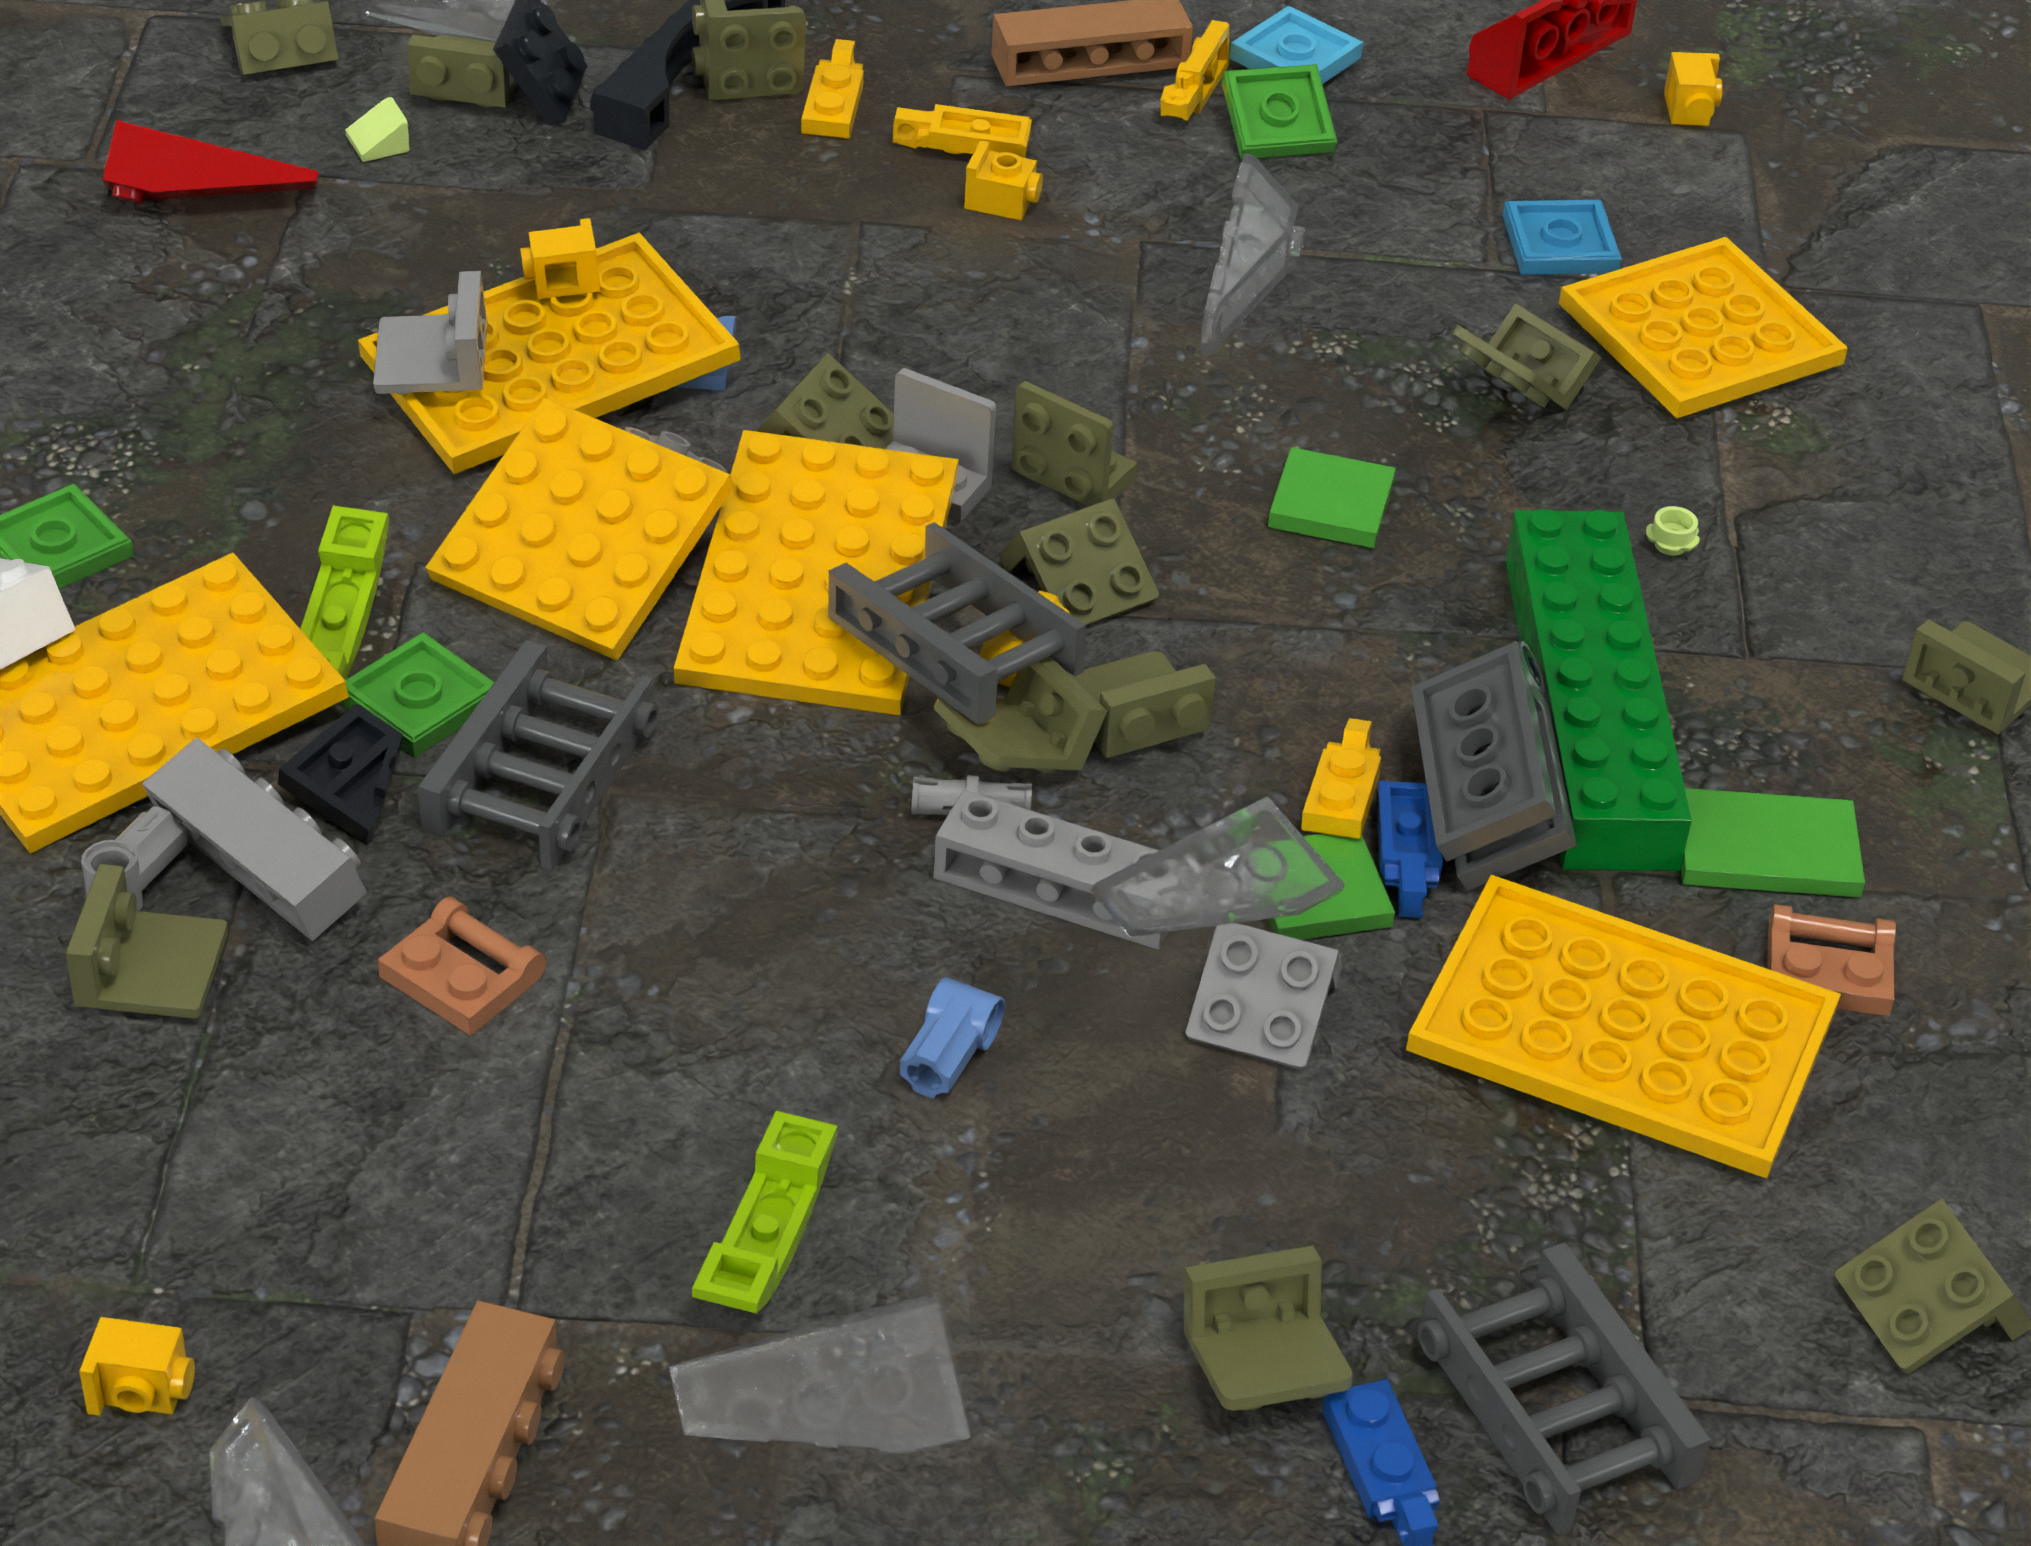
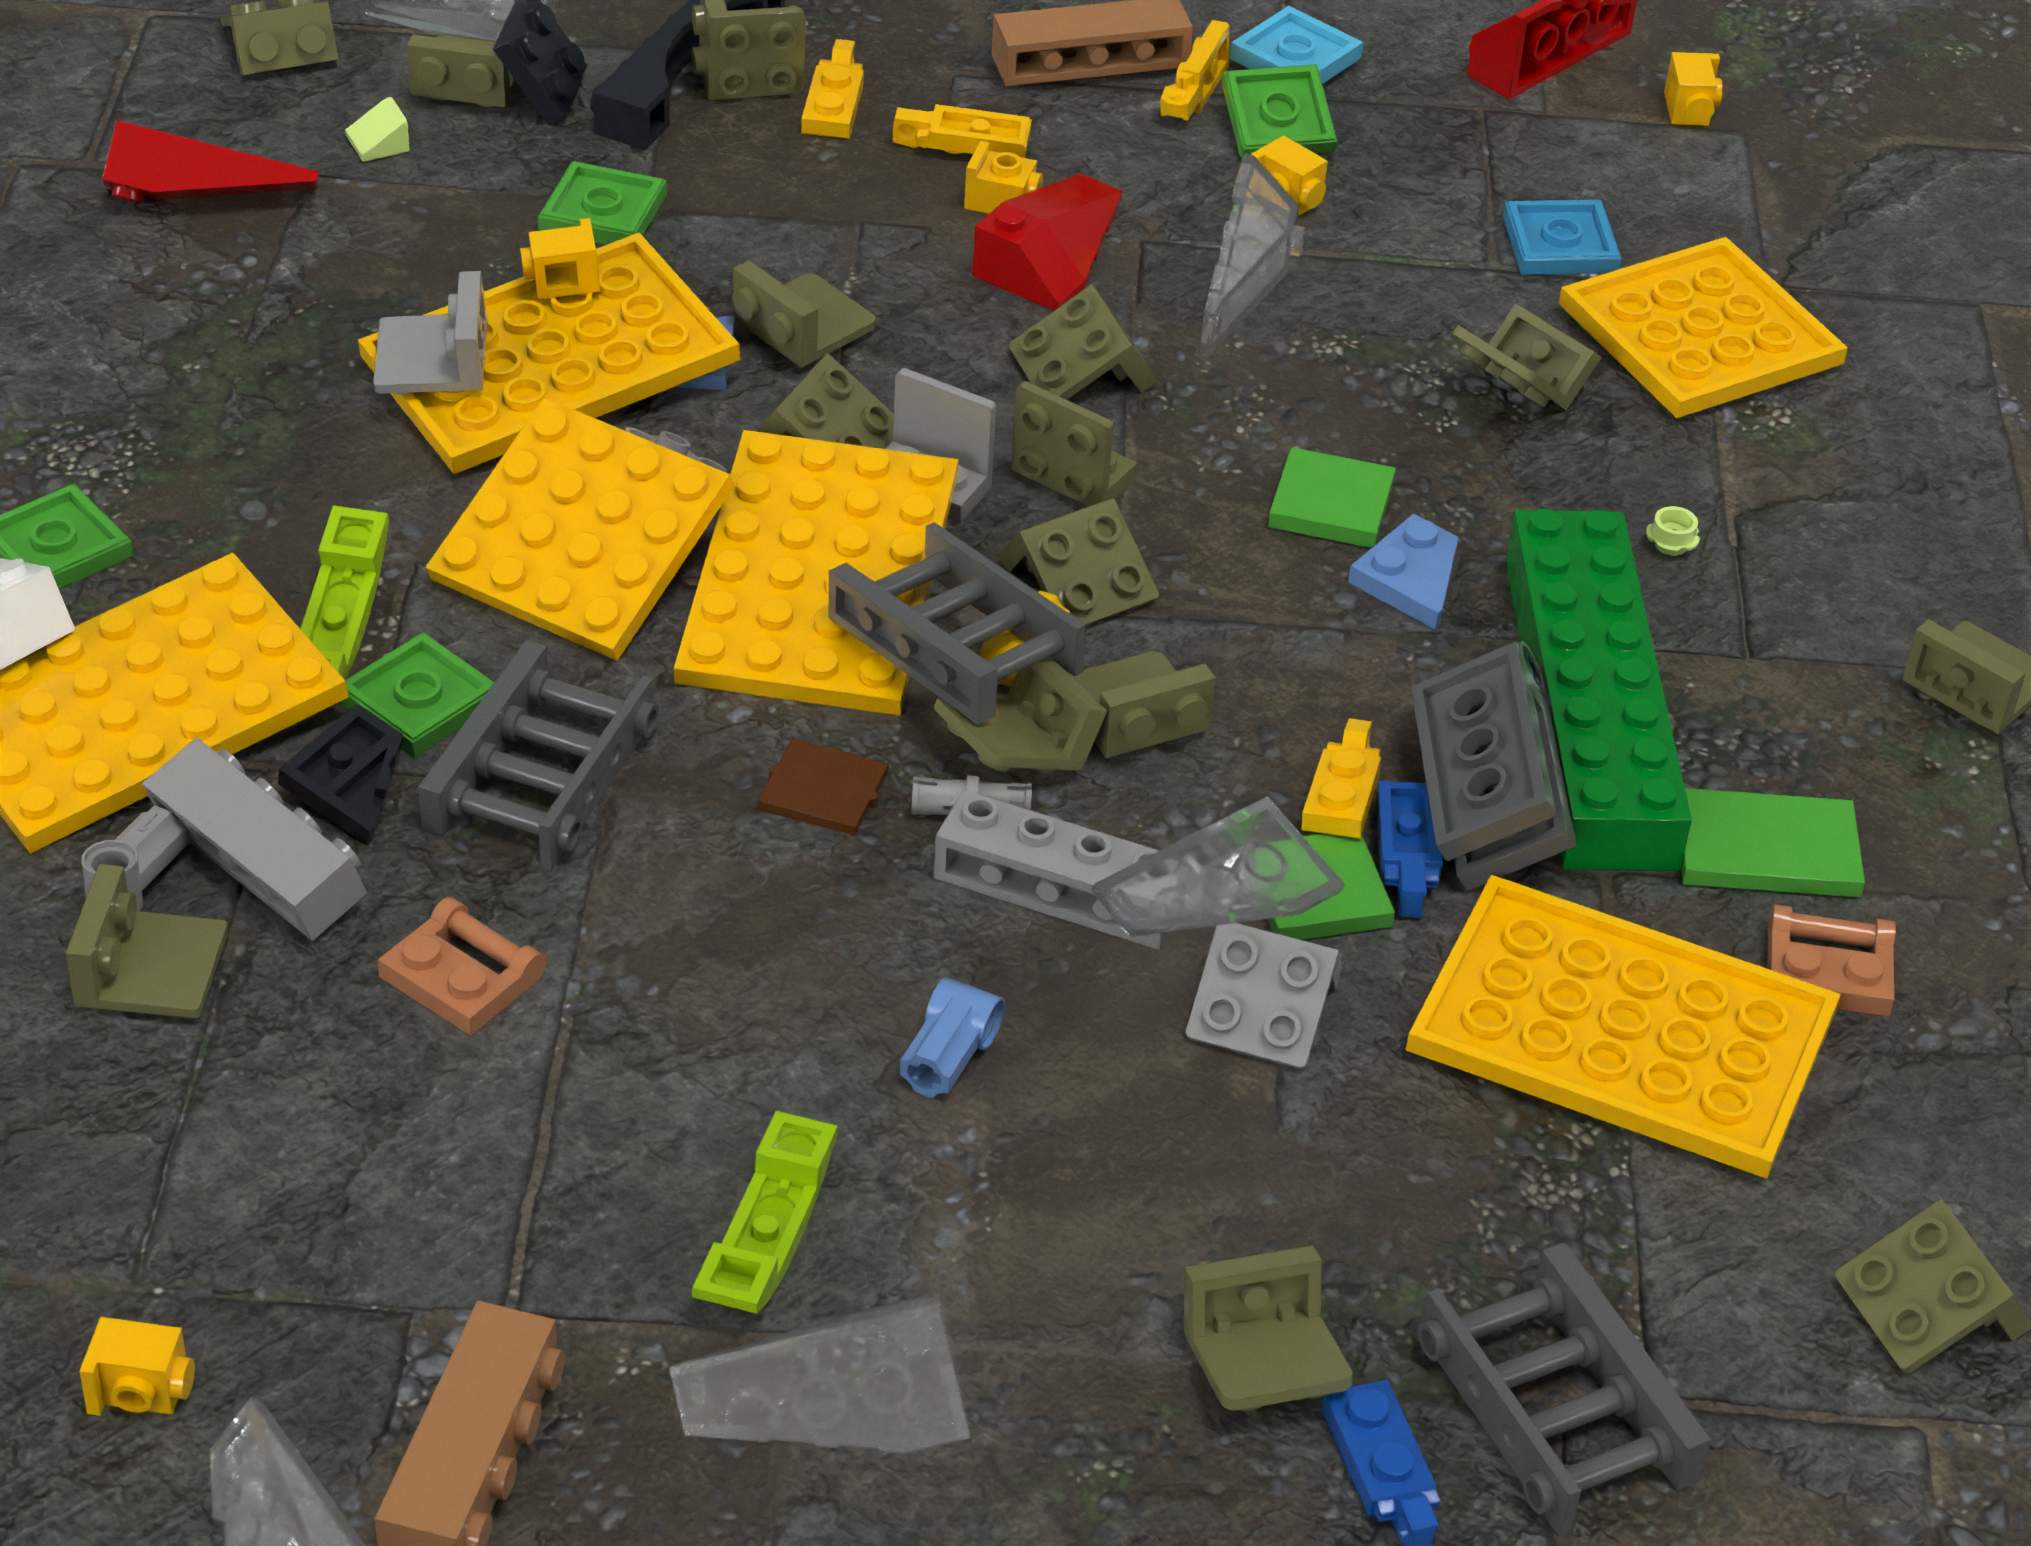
(613, 200): none -> bright green tile
(799, 317): none -> olive bracket
(823, 786): none -> reddish brown piece
(1046, 239): none -> red wedge
(1078, 347): none -> olive bracket
(1296, 170): none -> yellow brick
(1409, 569): none -> medium blue wing

